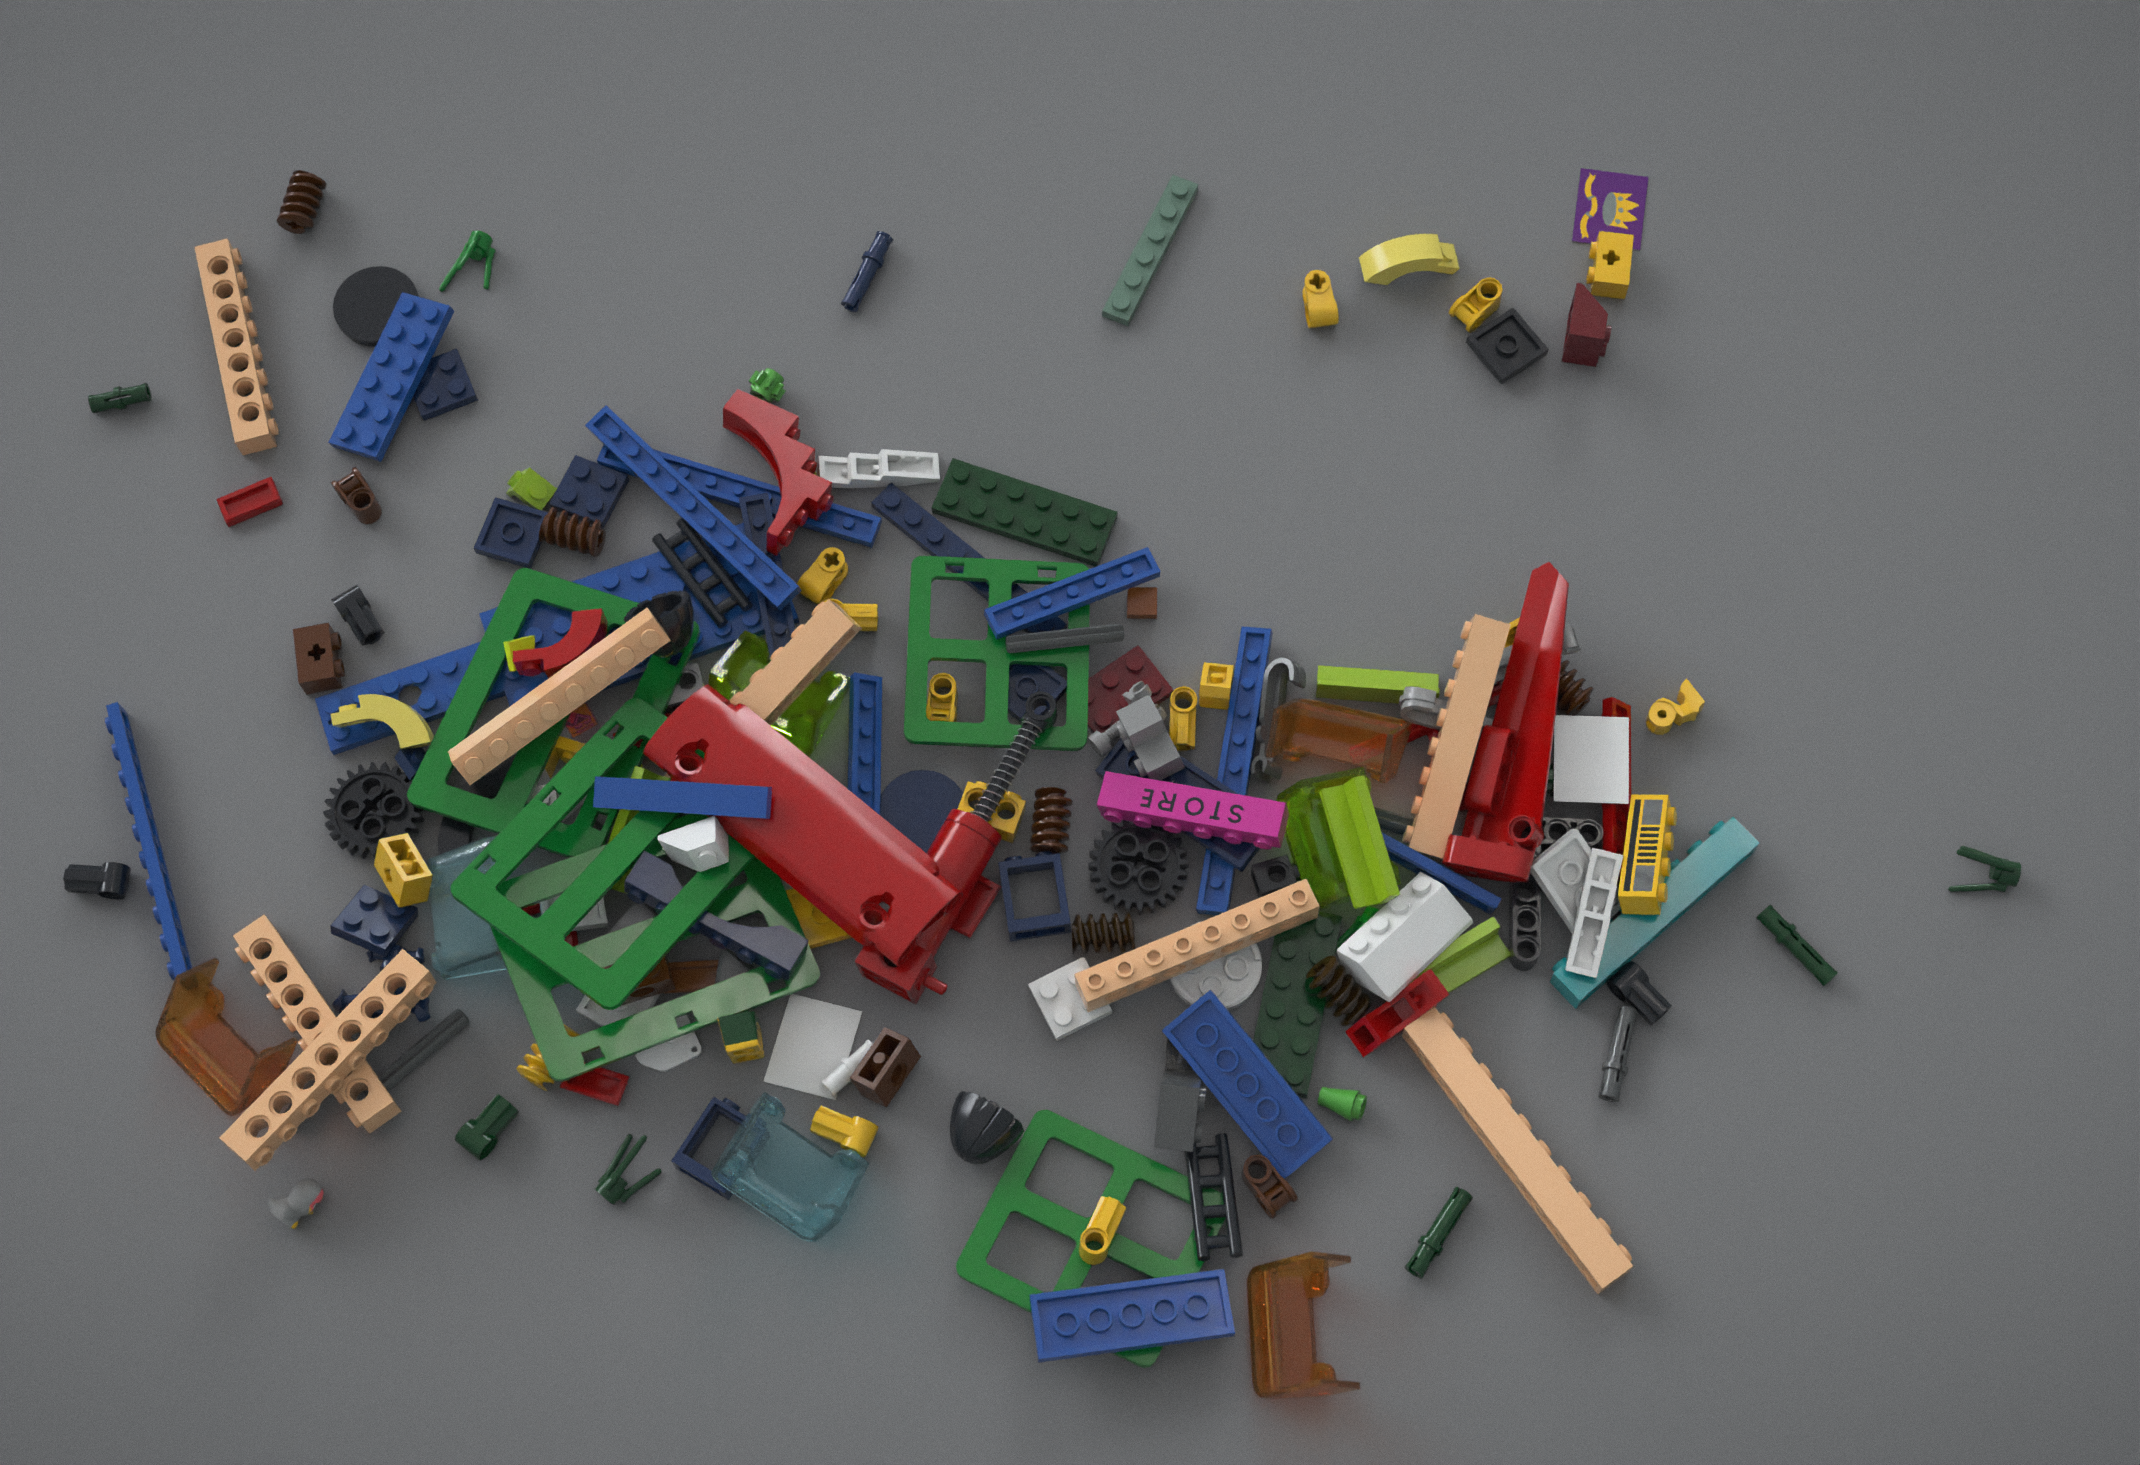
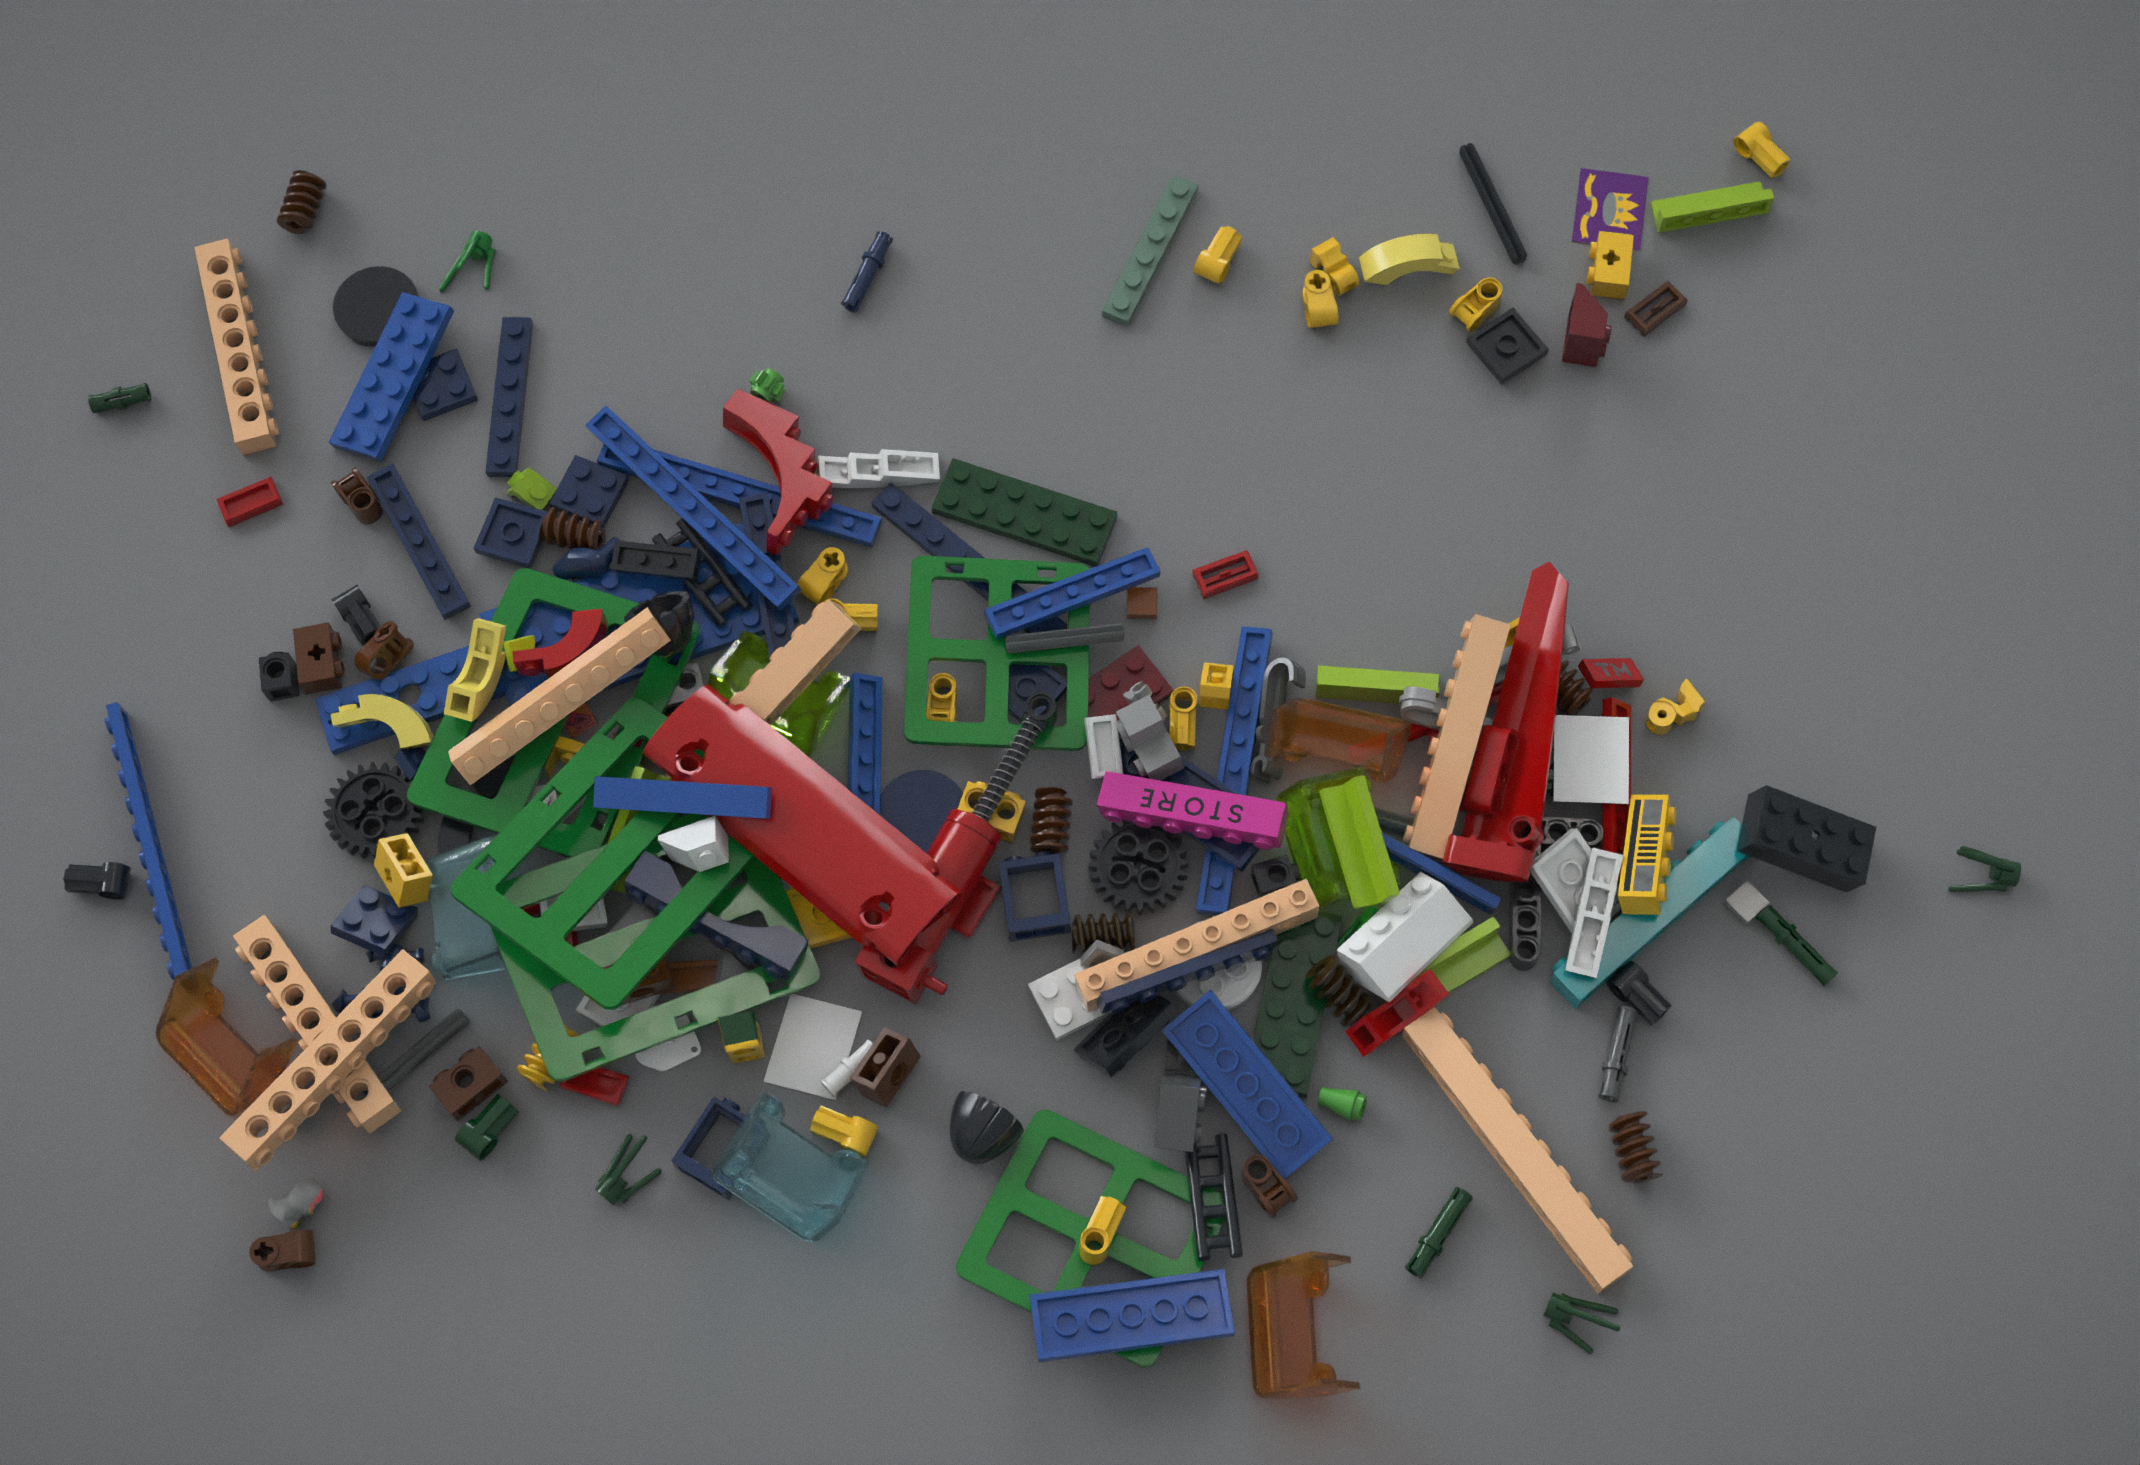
(284, 686): none -> black brick
(289, 1250): none -> reddish brown piece
(385, 650): none -> reddish brown piece
(419, 541): none -> dark blue plate
(461, 1100): none -> reddish brown brick
(481, 672): none -> light yellow arch
(509, 396): none -> dark blue plate
(585, 562): none -> dark blue arm
(656, 560): none -> black plate
(1099, 953): none -> light grey tile
(1103, 745): none -> white tile
(1124, 1034): none -> black plate
(1177, 976): none -> dark blue plate
(1215, 261): none -> yellow piece
(1228, 584): none -> red tile
(1335, 264): none -> yellow leg
(1493, 203): none -> black axle
(1563, 1307): none -> dark green plant
(1610, 673): none -> red tile
(1633, 1148): none -> reddish brown piece
(1639, 322): none -> reddish brown tile
(1711, 206): none -> lime panel
(1746, 902): none -> light grey tile
(1758, 144): none -> yellow piece
(1806, 839): none -> black piece

